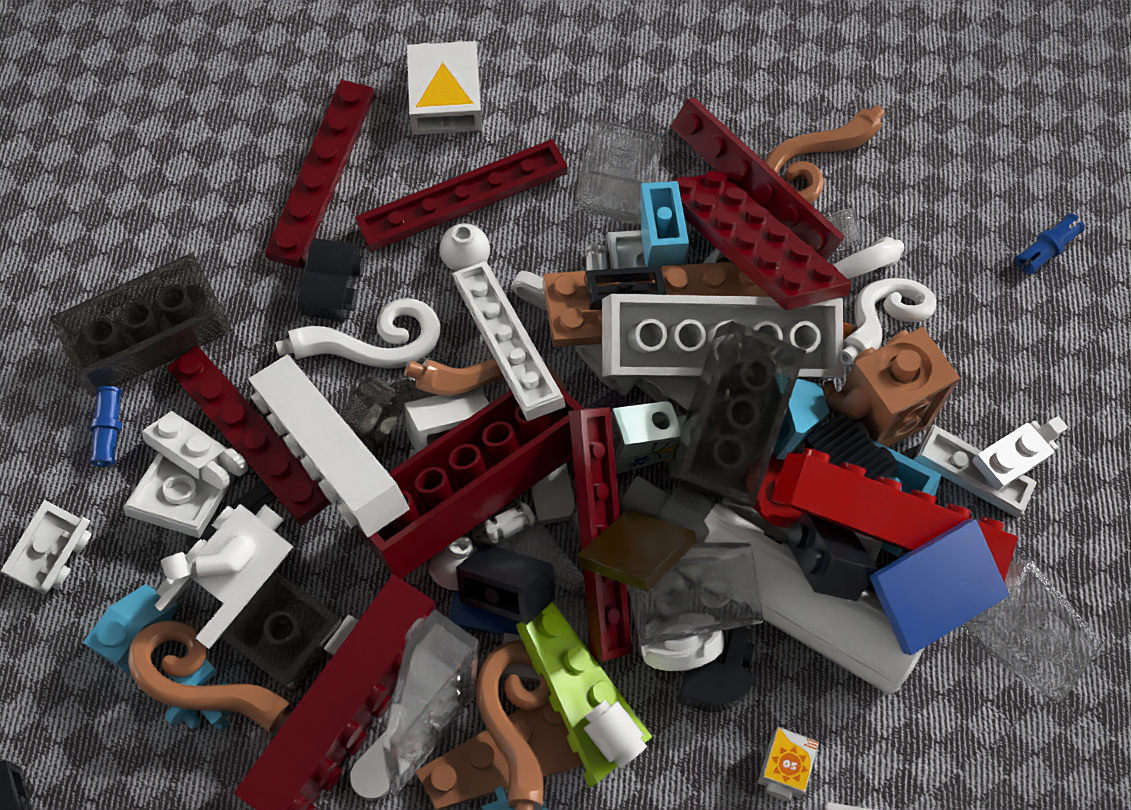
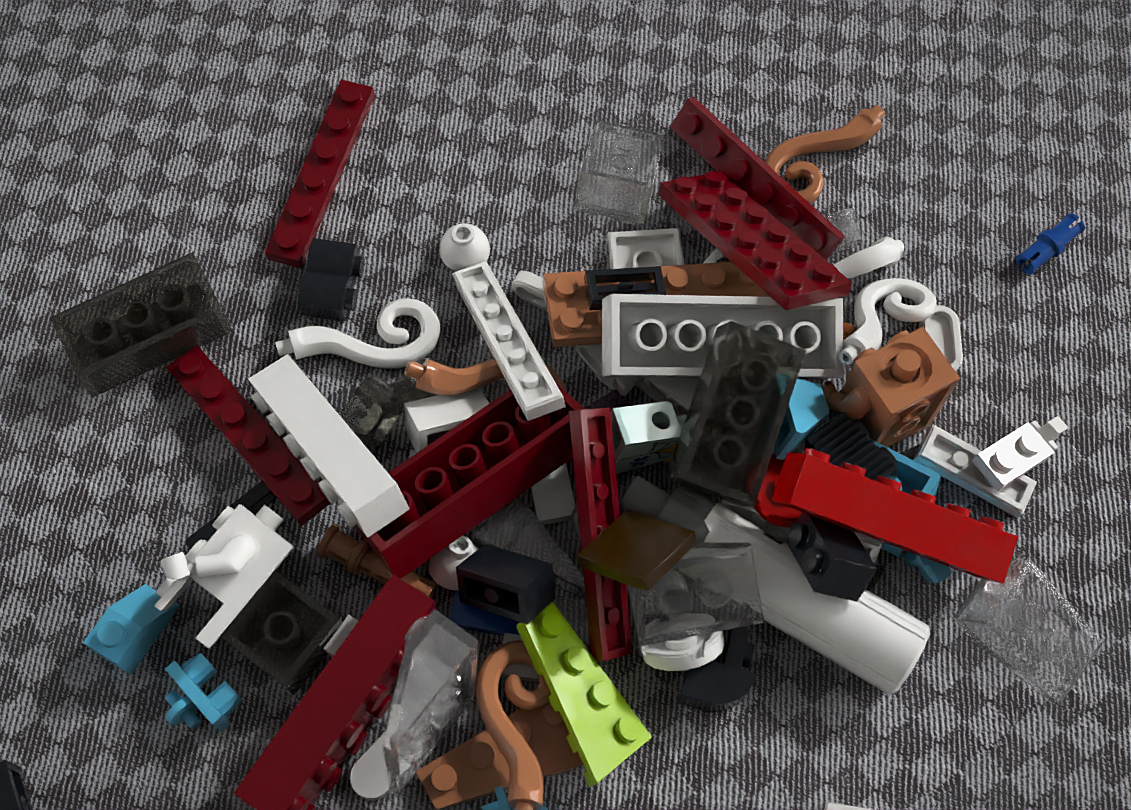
(45, 548): white bracket -> none
(105, 426): blue pin -> none
(174, 498): white tile -> none
(194, 450): white hinge -> none
(250, 700): nougat plant -> none
(359, 557): none -> nougat pin
(444, 87): white brick -> none
(461, 195): dark red plate -> none
(509, 522): white piece -> none
(596, 257): white piece -> none
(614, 733): white brick -> none
(663, 224): medium azure slope -> none
(787, 764): brick -> none
(939, 586): blue tile -> none
(945, 332): none -> white tile

